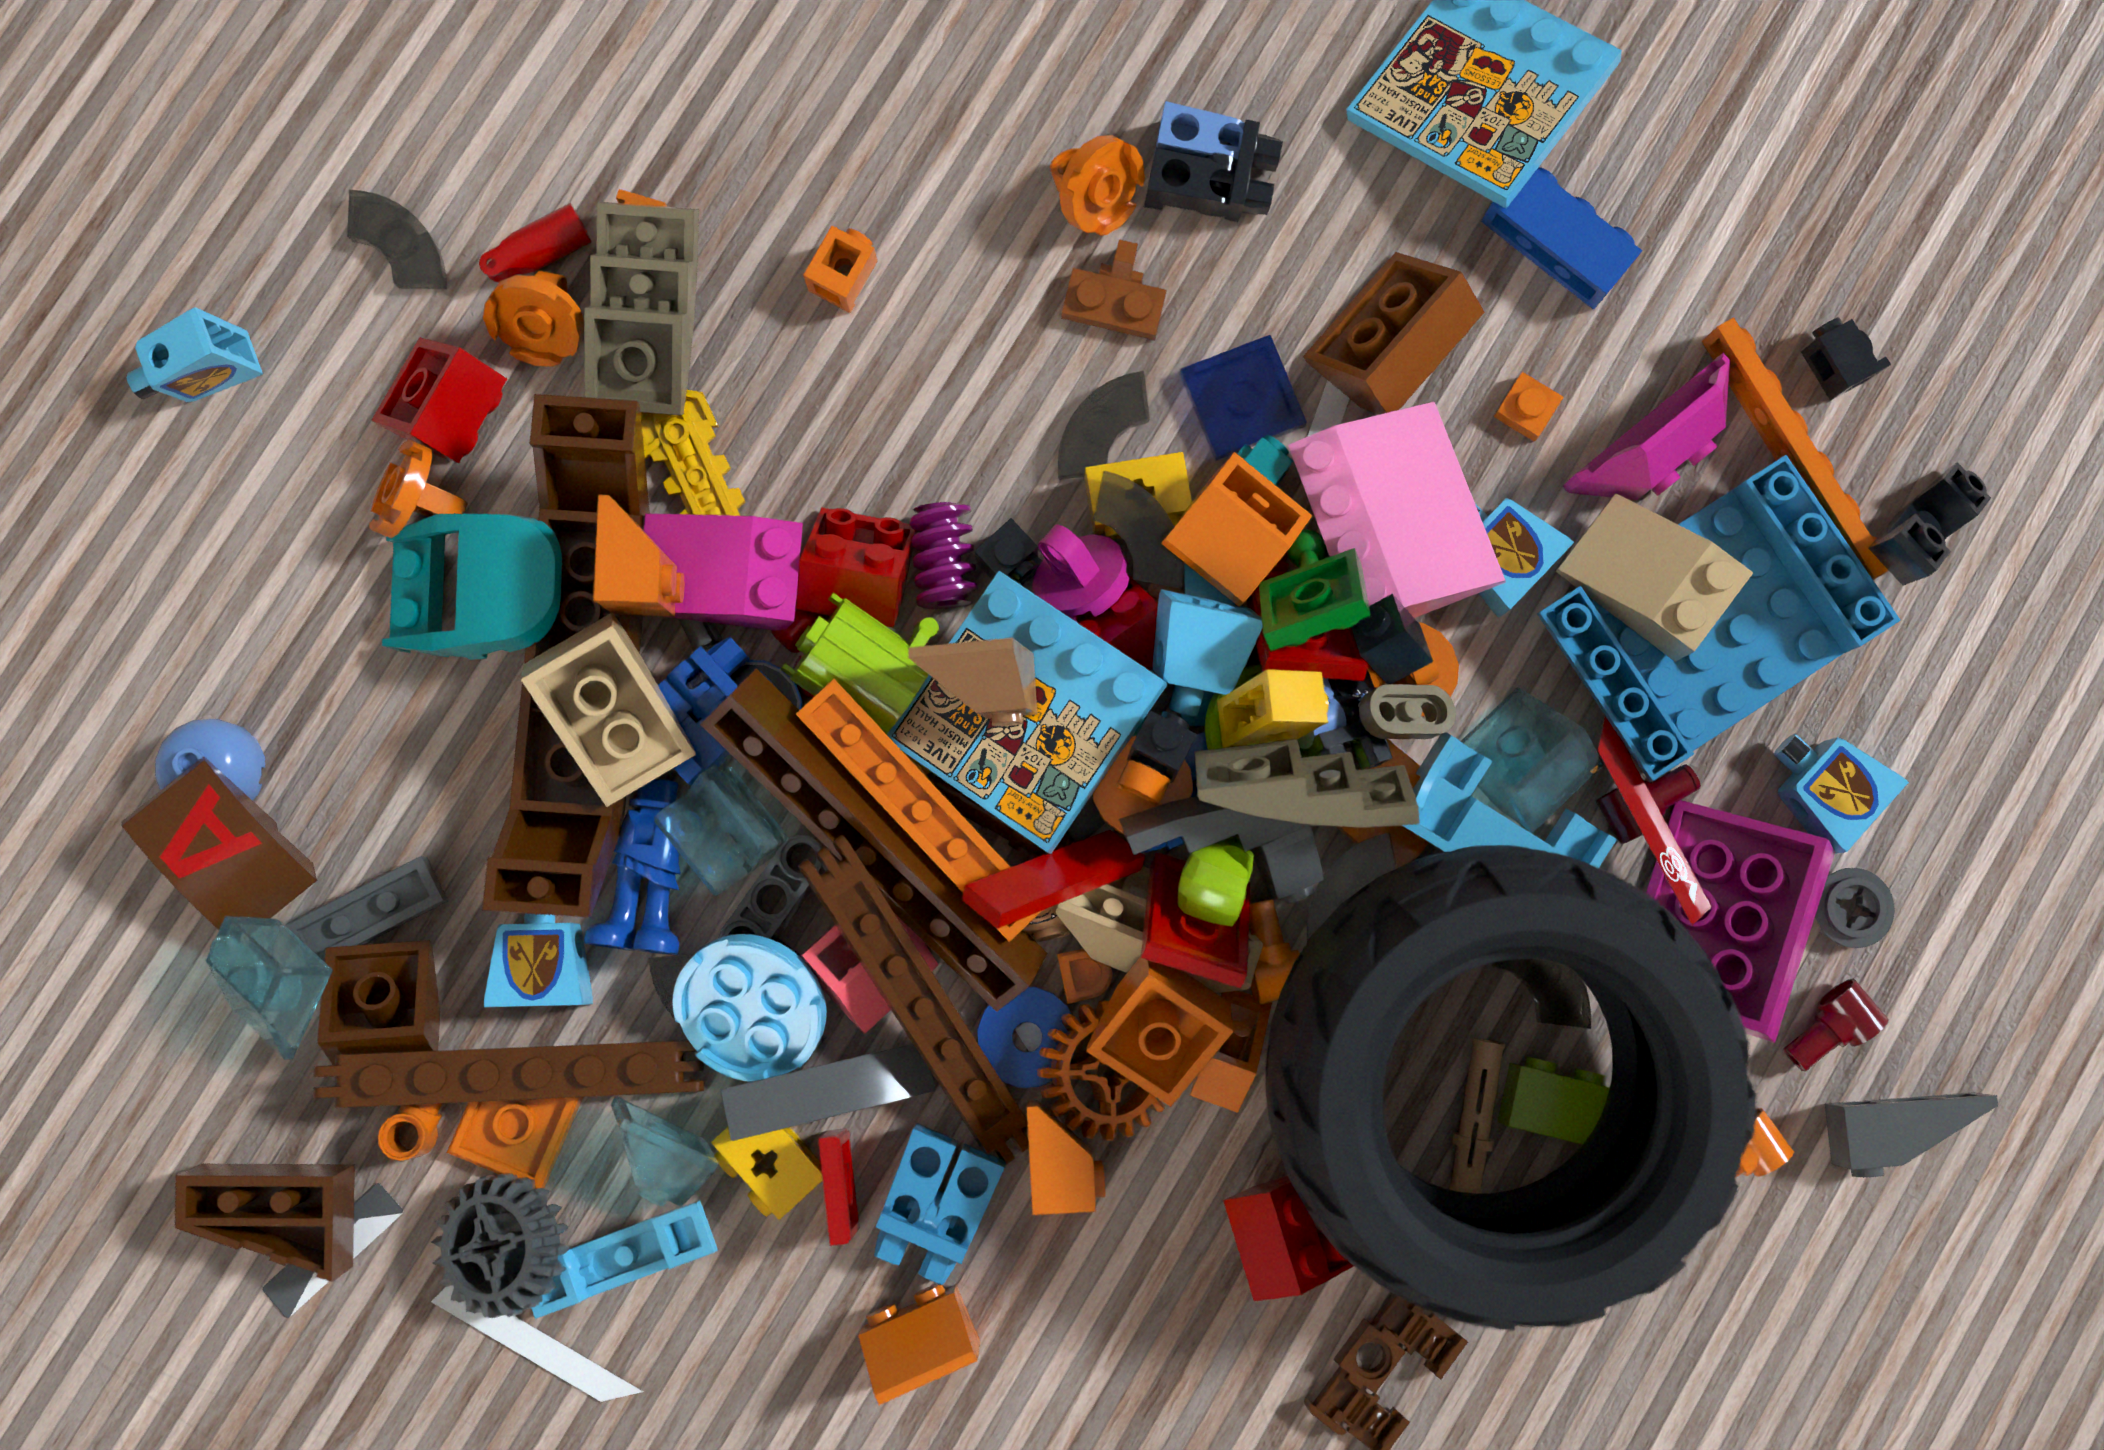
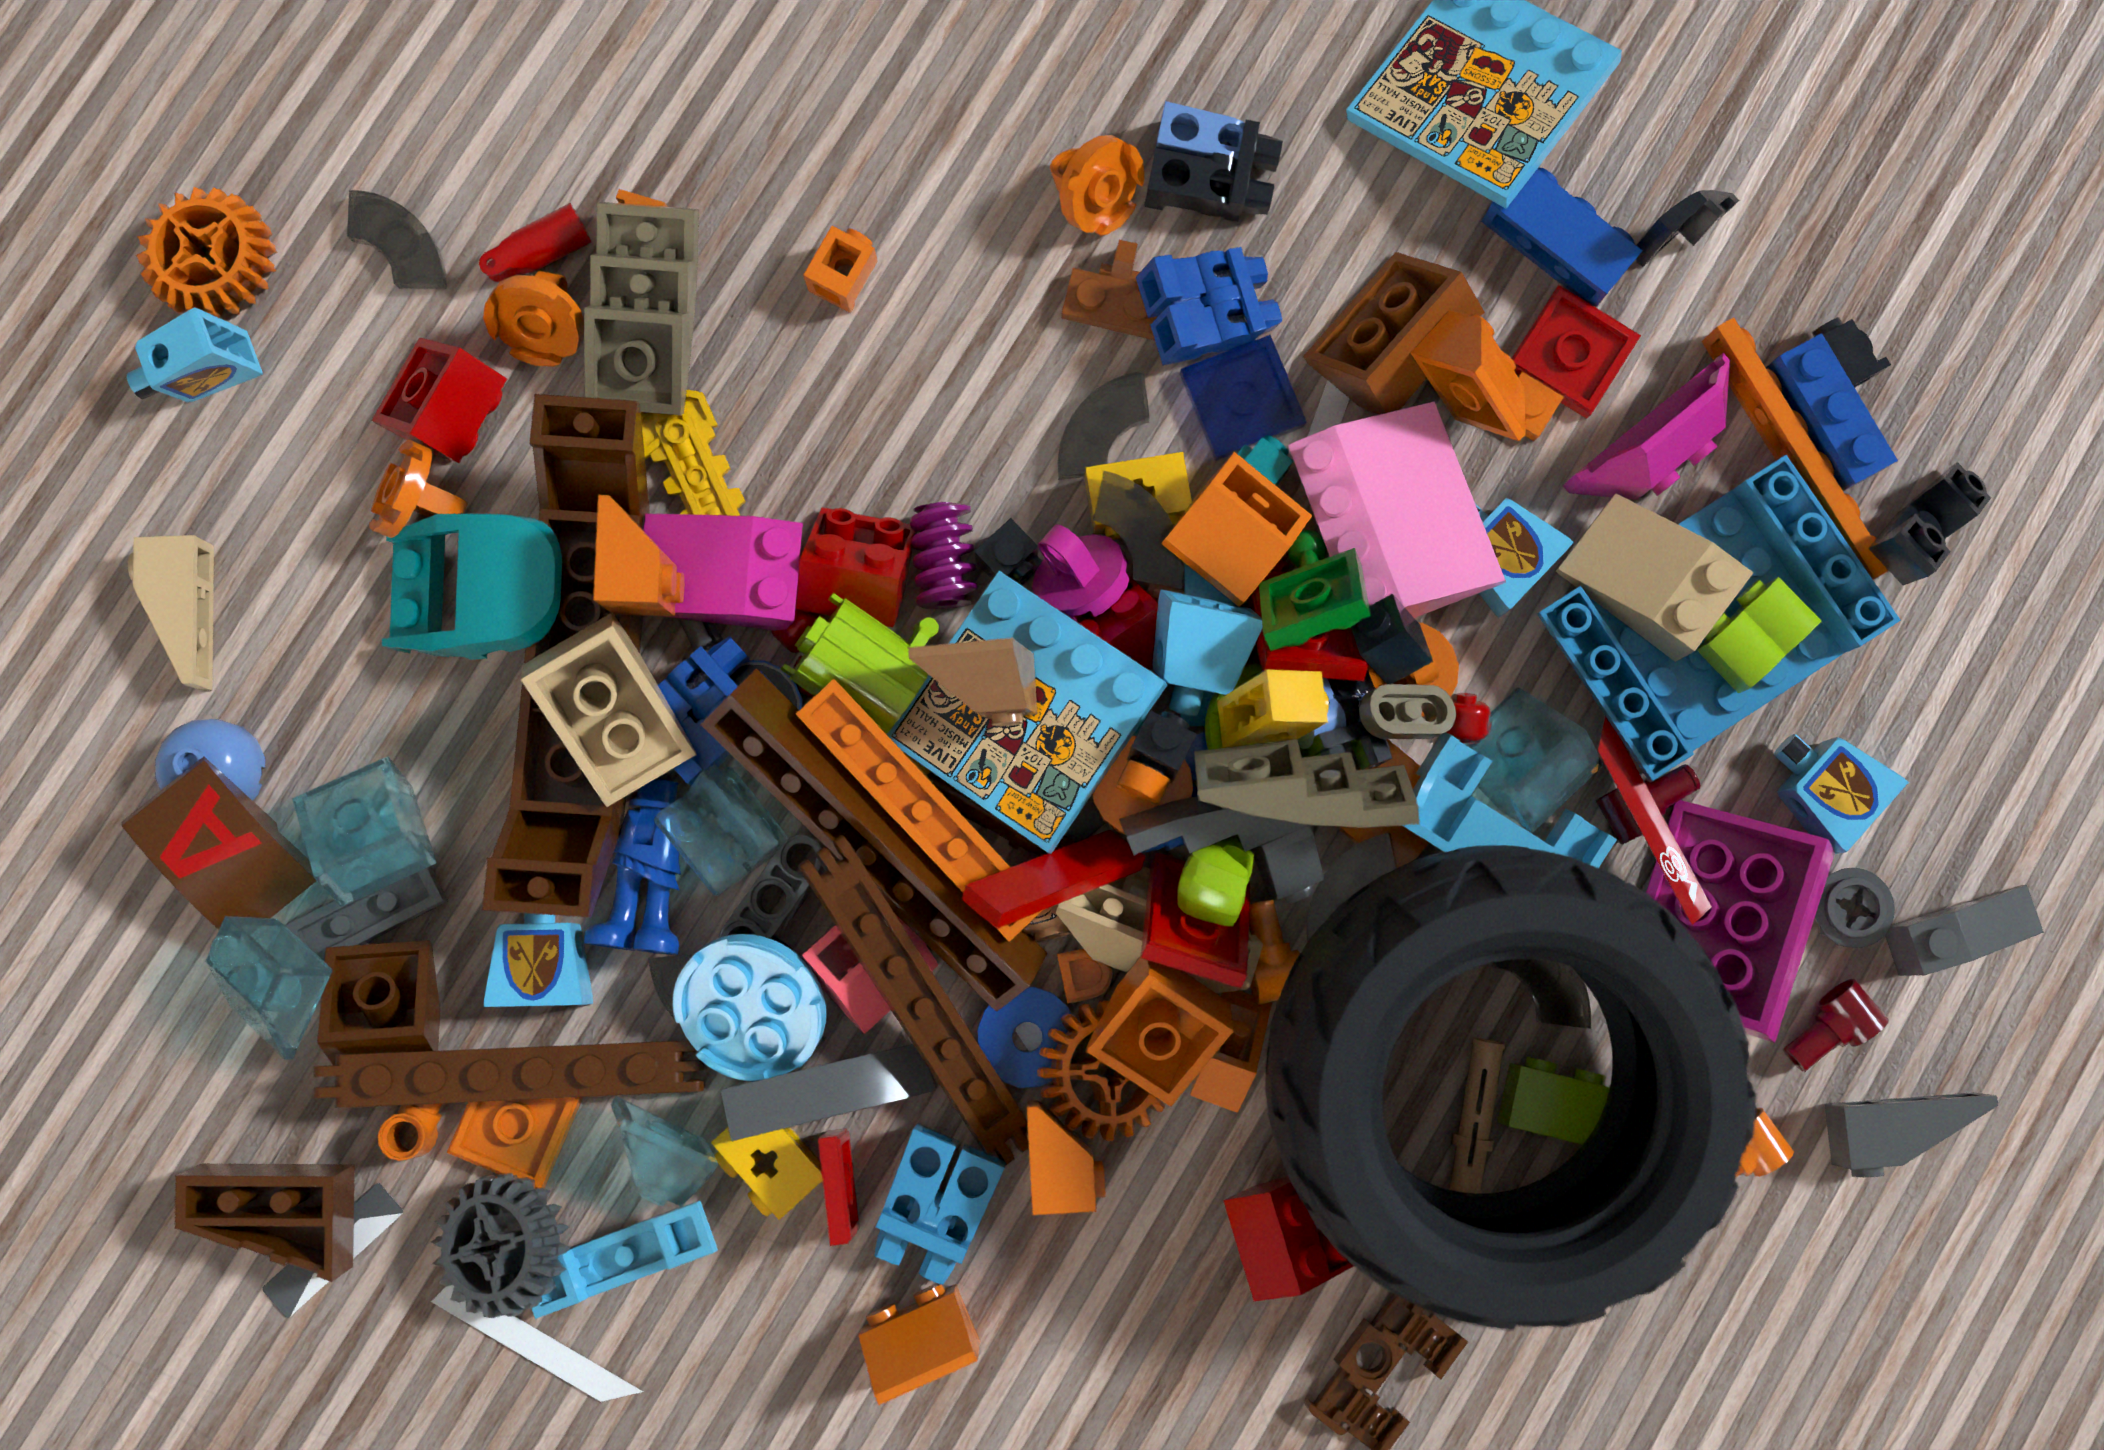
(176, 591): none -> tan slope
(178, 263): none -> orange gear
(363, 831): none -> clear light blue brick
(1205, 303): none -> blue hips
(1470, 718): none -> red piece
(1473, 375): none -> orange slope
(1574, 350): none -> red tile
(1689, 217): none -> black slope
(1758, 633): none -> lime brick
(1833, 411): none -> blue brick
(1963, 932): none -> dark grey slope

